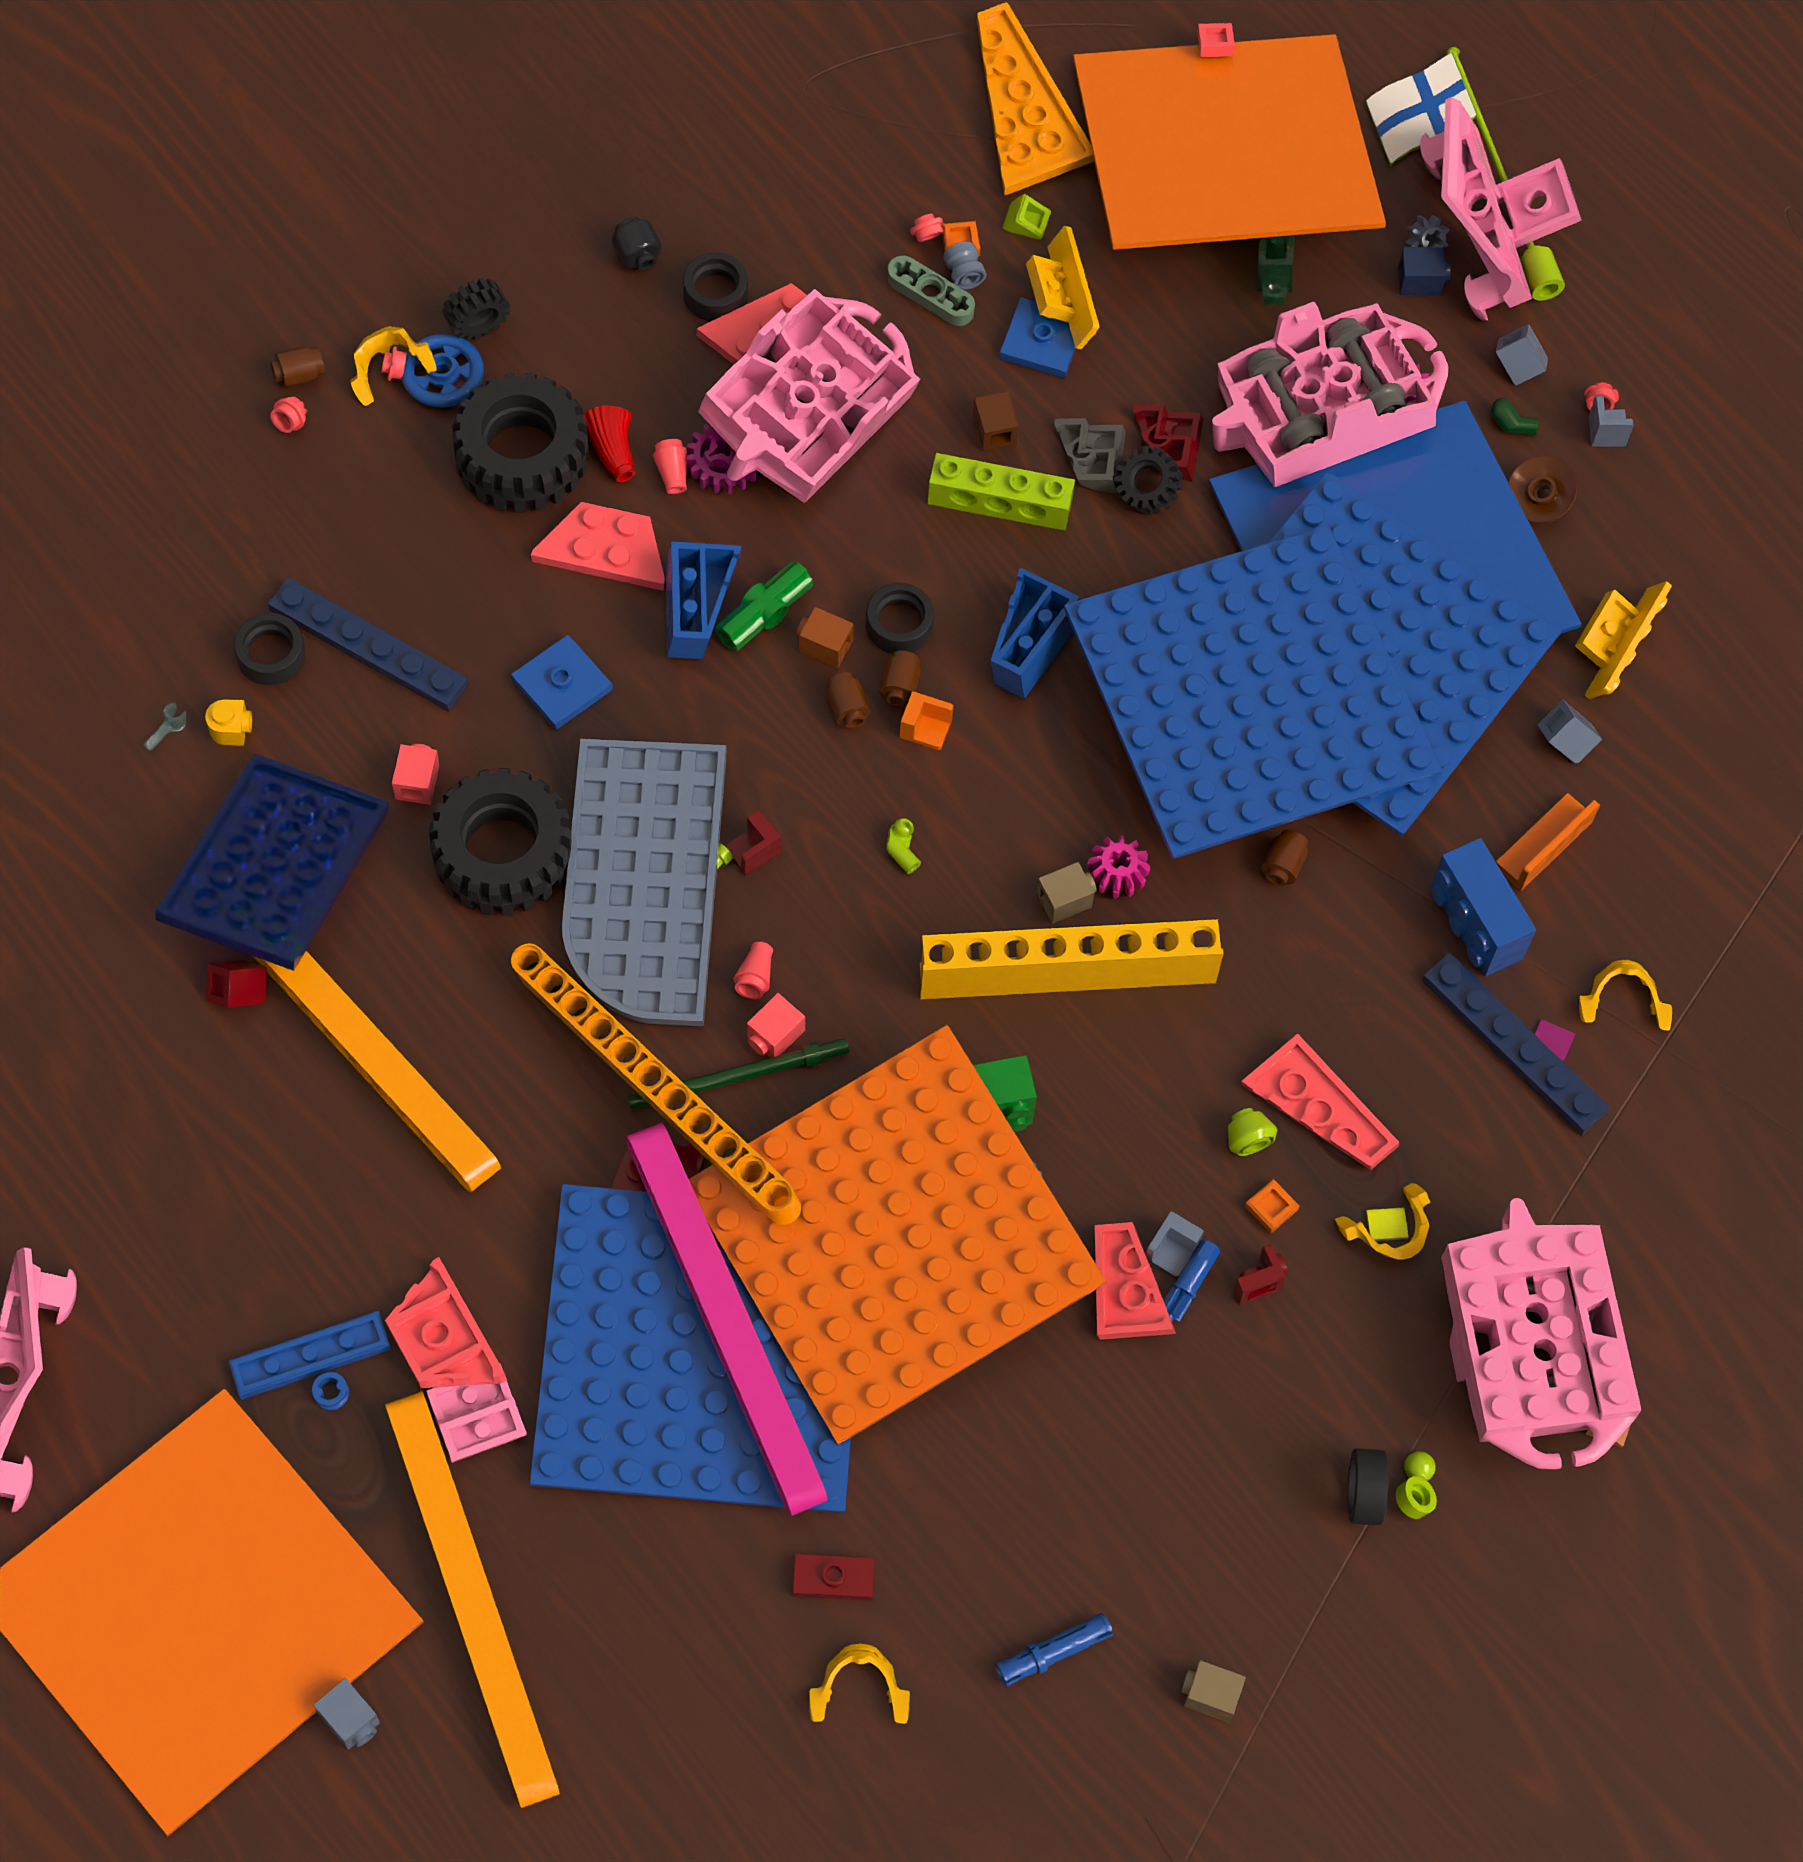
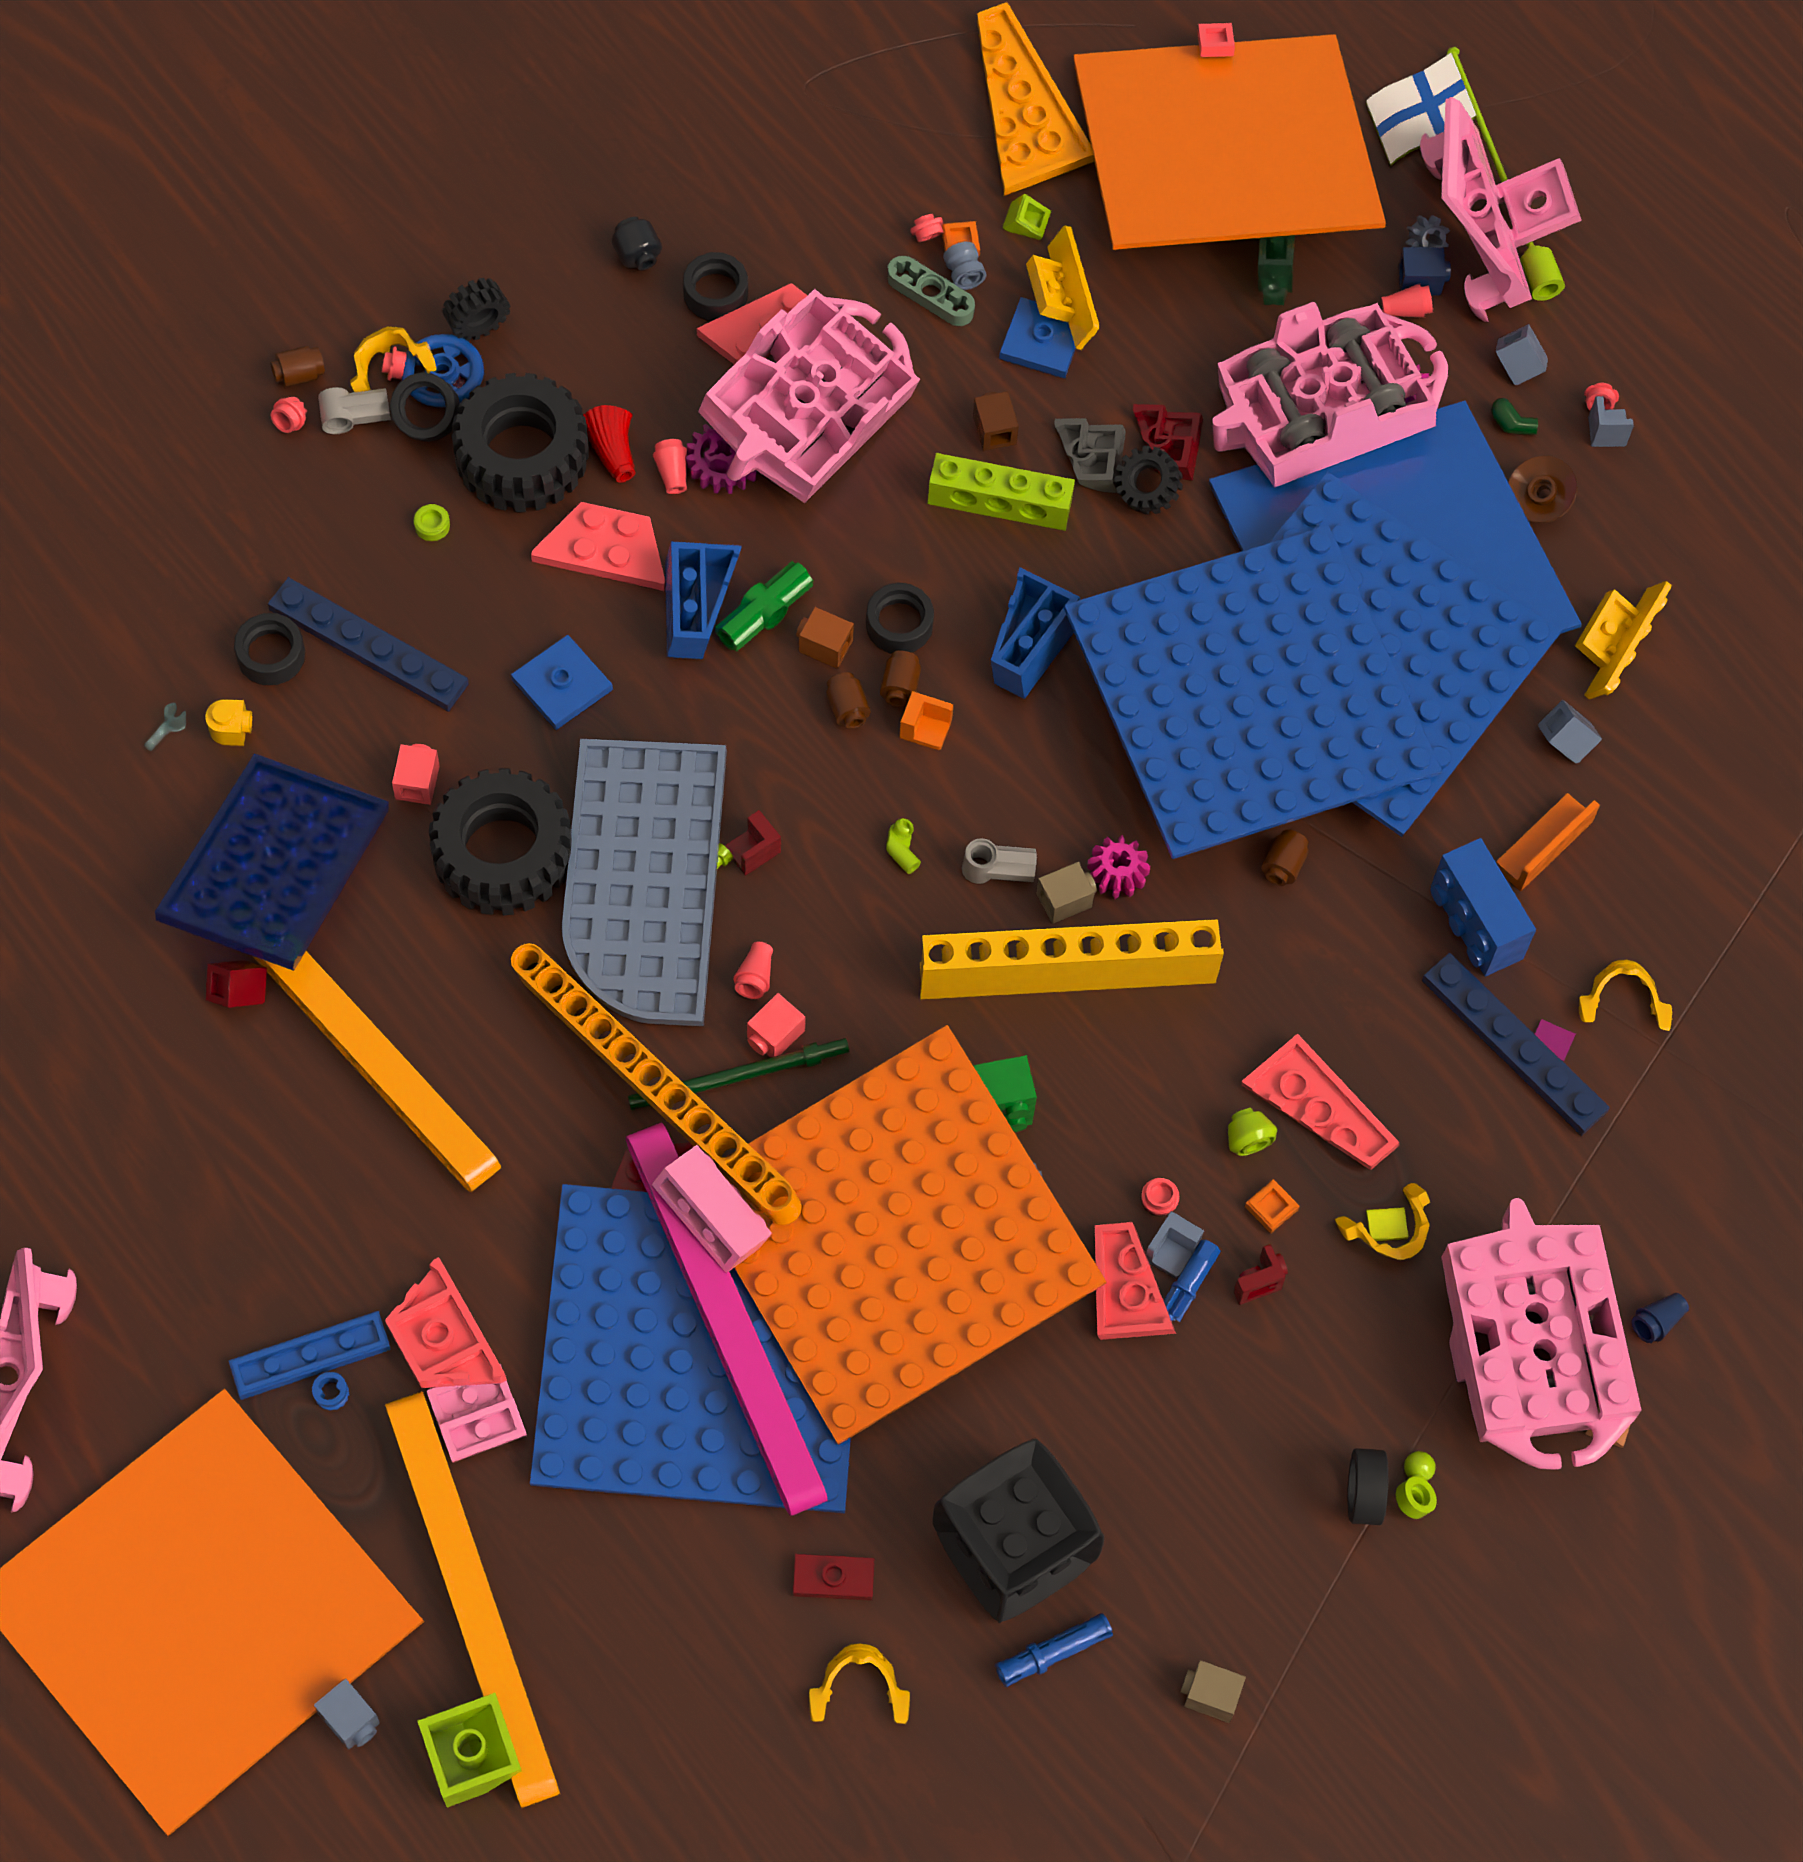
(343, 409): none -> light grey piece
(398, 402): none -> black tyre
(431, 522): none -> lime tile
(469, 1749): none -> lime slope
(711, 1208): none -> bright pink brick
(1002, 862): none -> light grey piece
(1017, 1530): none -> black piece
(1160, 1196): none -> coral plate
(1409, 302): none -> coral cone
(1658, 1318): none -> dark blue cone

